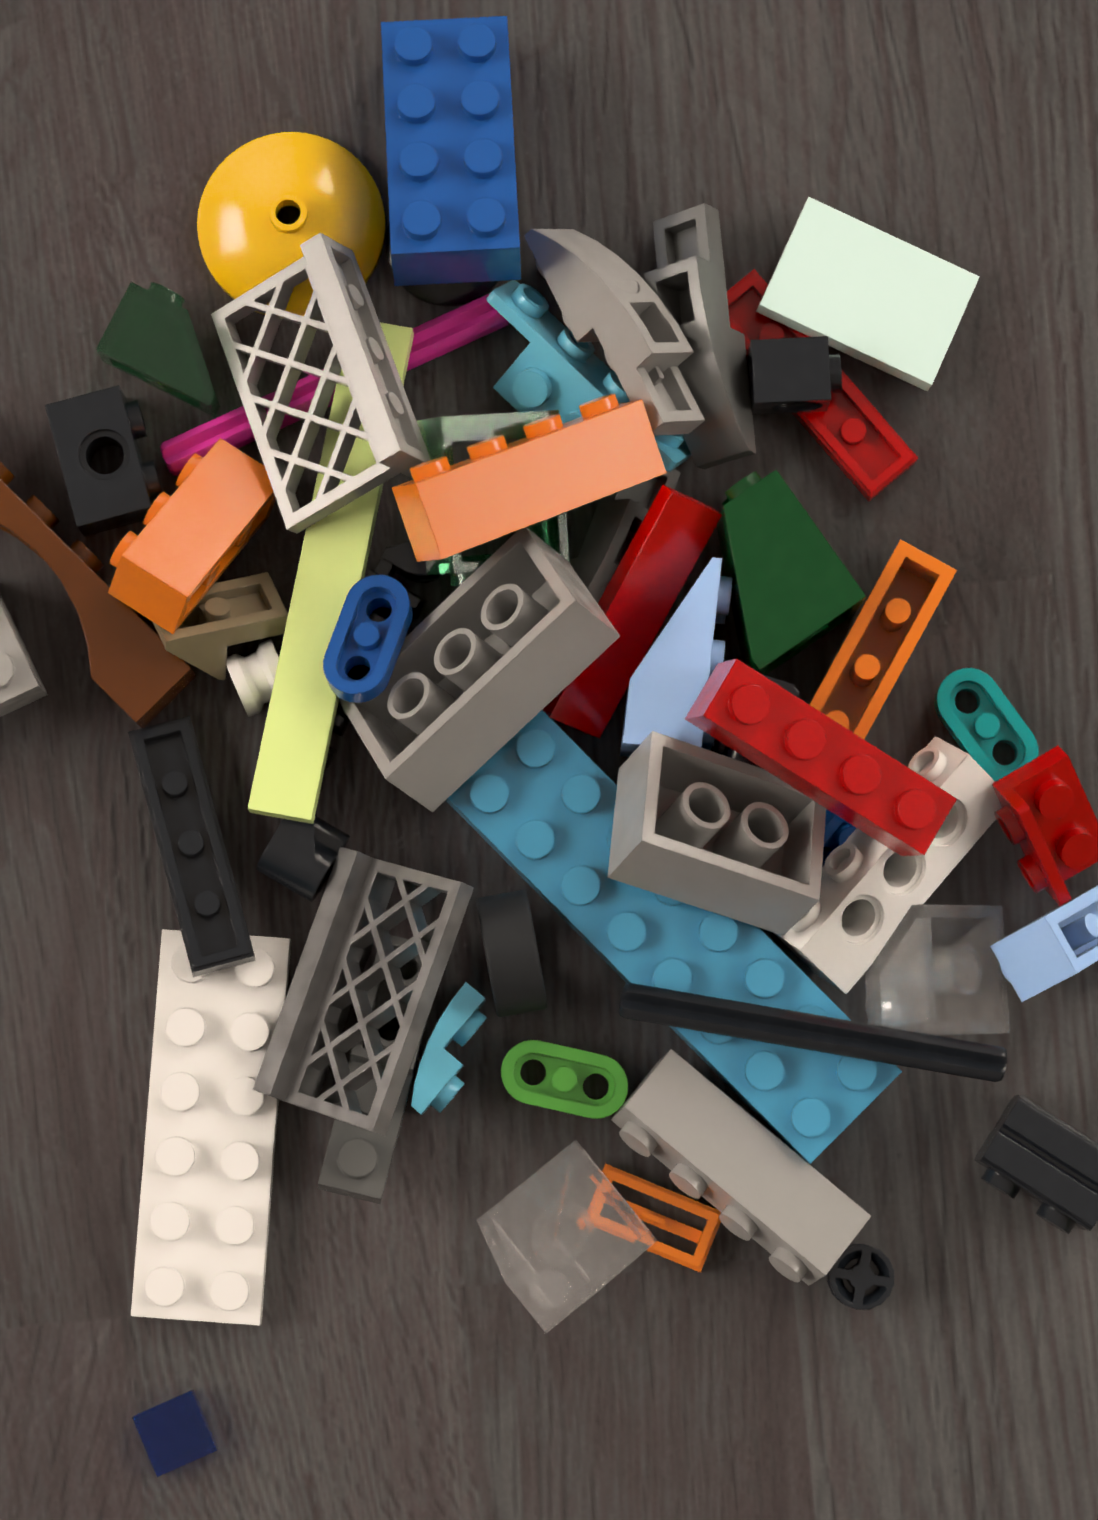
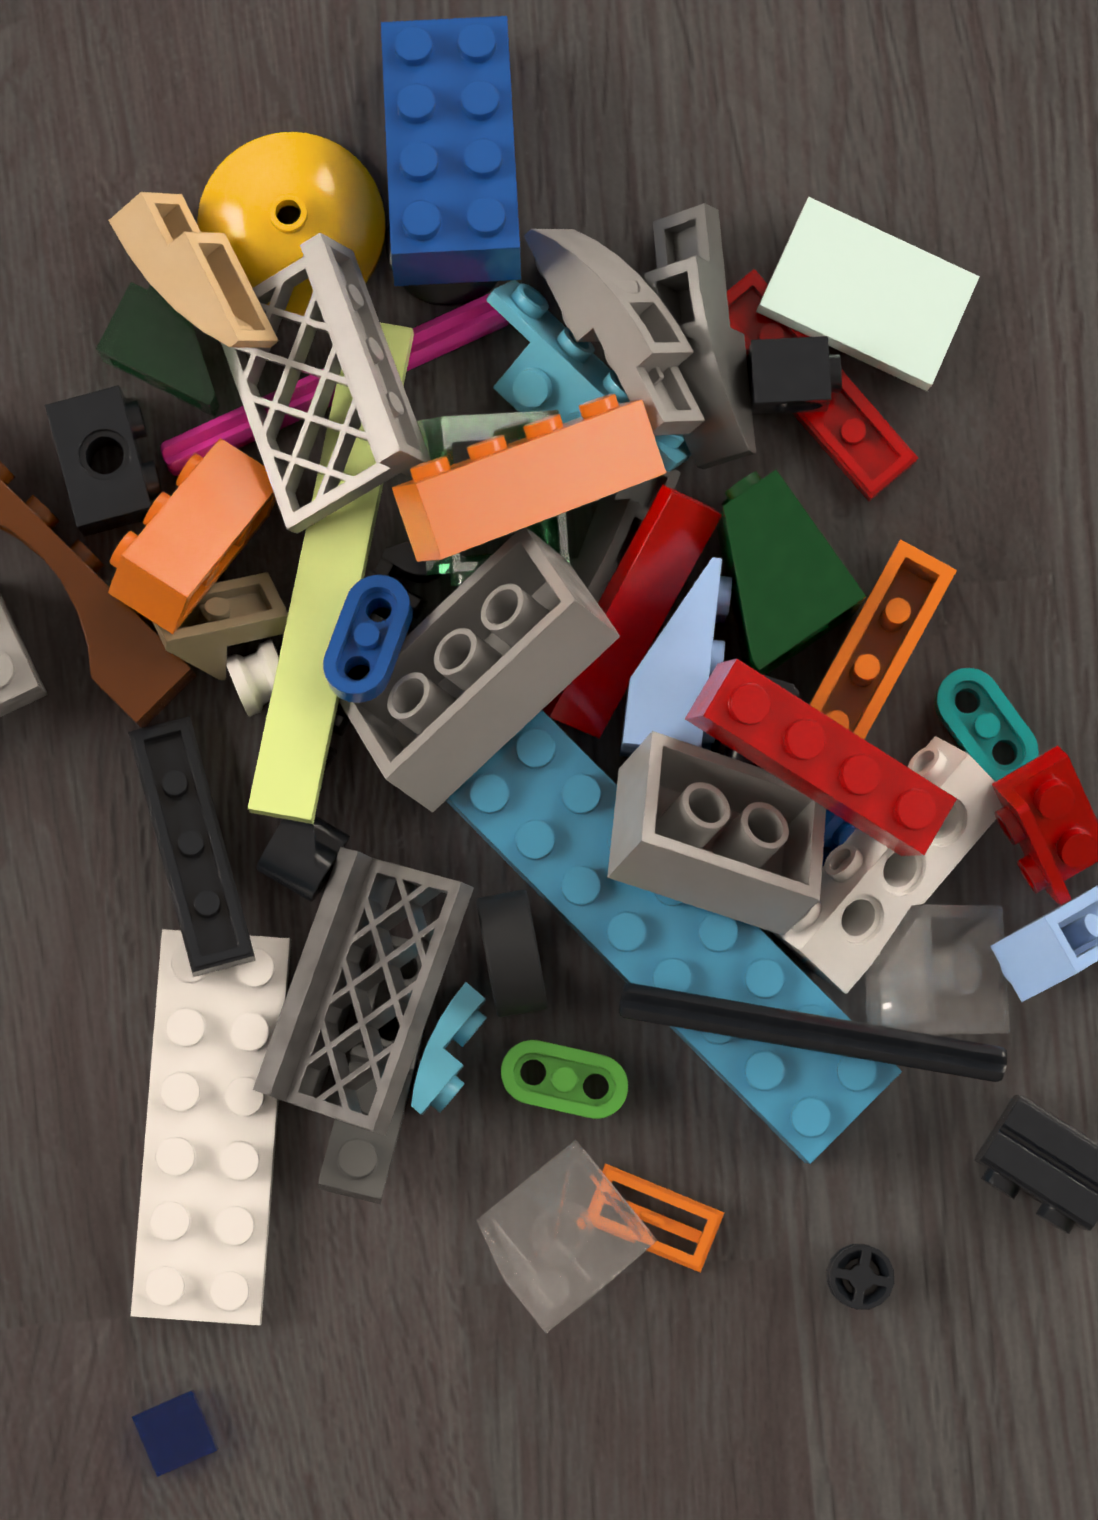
(192, 269): none -> tan slope
(739, 1169): light grey brick -> none

